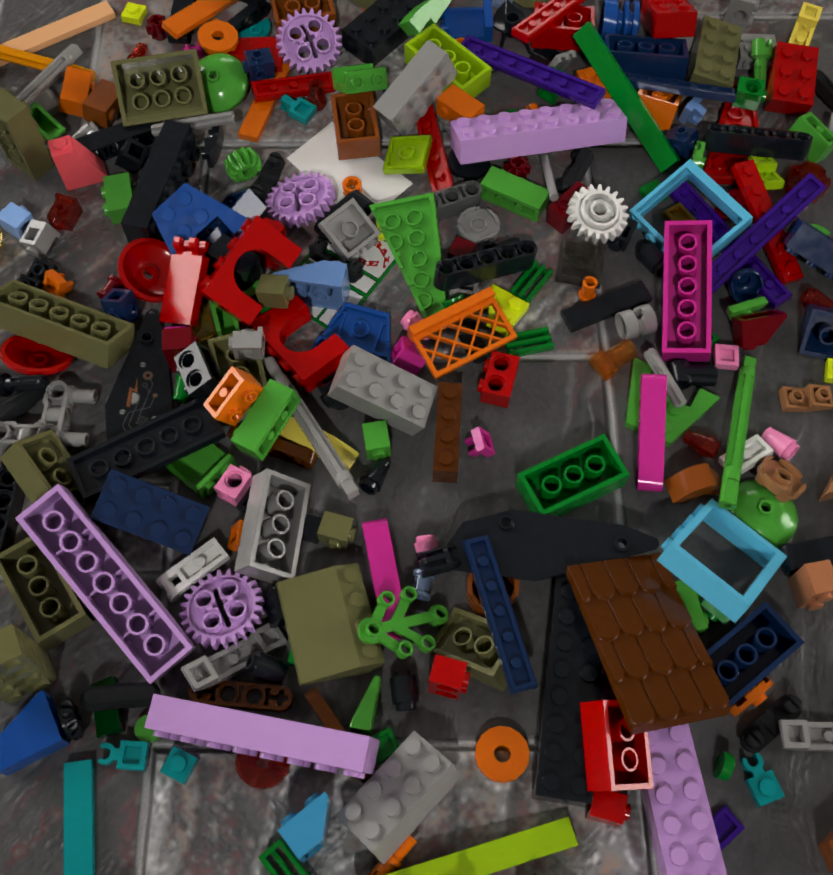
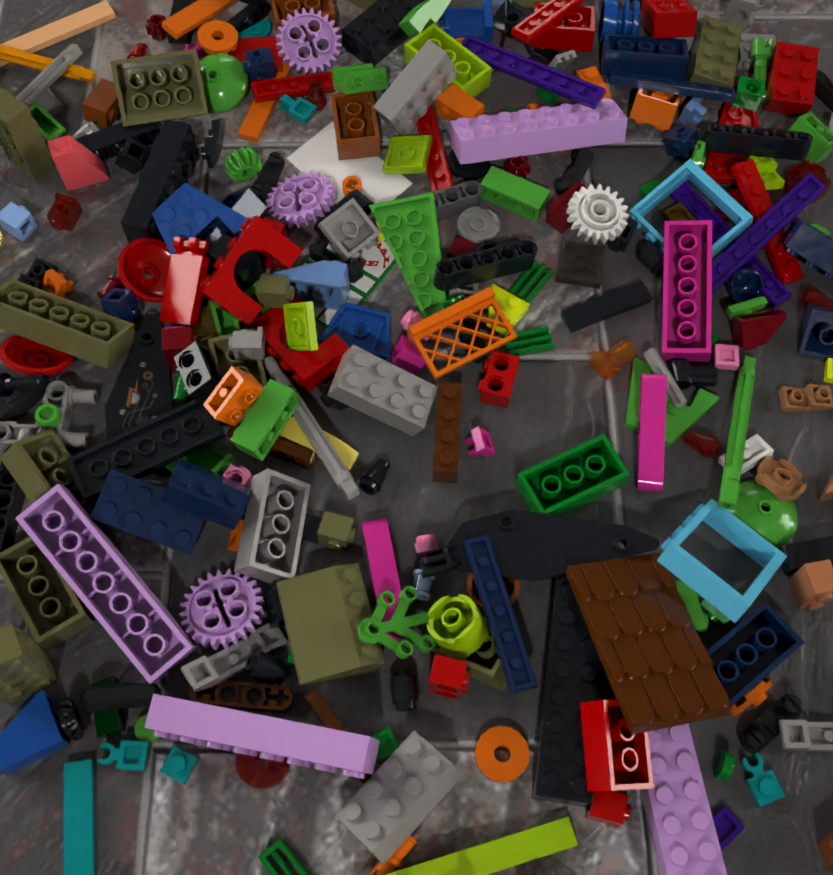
(38, 237): light grey brick -> none
(48, 415): none -> bright green tile
(75, 90): orange brick -> none
(118, 192): bright green brick -> none
(134, 13): neon yellow plate -> none
(193, 567): white plate -> none
(201, 121): light grey axle -> none
(206, 494): none -> dark blue slope
(300, 326): none -> lime plate
(309, 828): dark azure slope -> none
(365, 715): bright green slope -> none
(376, 440): bright green brick -> none
(457, 626): none -> lime brick
(551, 186): light grey bar -> none
(588, 288): orange pin -> none
(626, 97): green tile -> none
(639, 321): light grey wheel -> none
(693, 483): dark orange brick -> none
(783, 445): bright pink cone -> none
(805, 24): light yellow slope -> none

